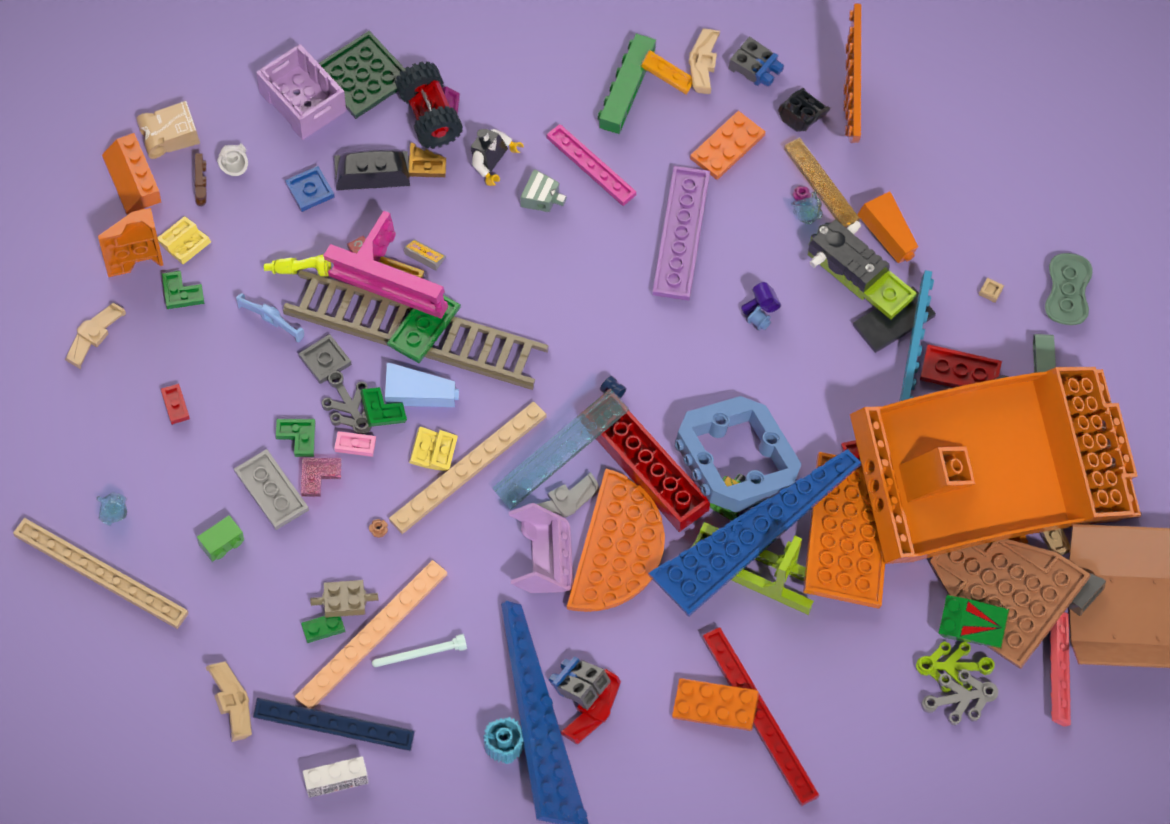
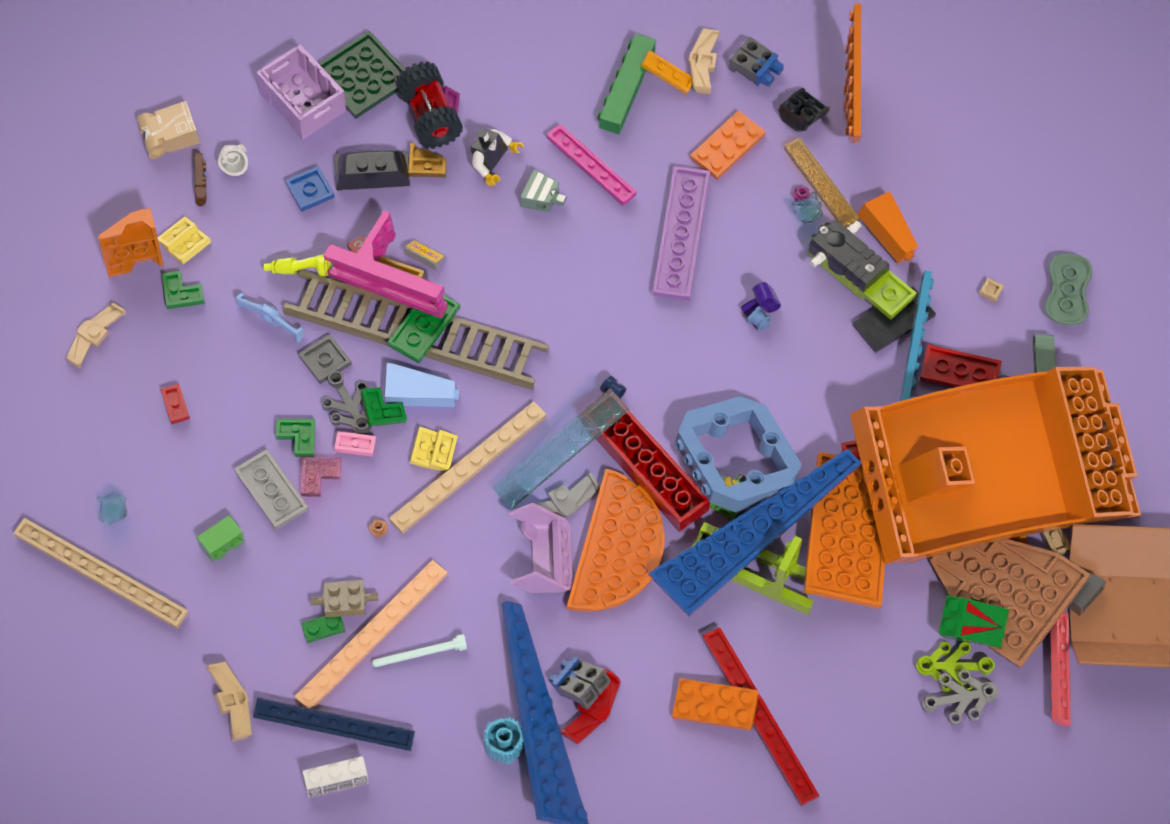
(131, 174): orange slope -> none

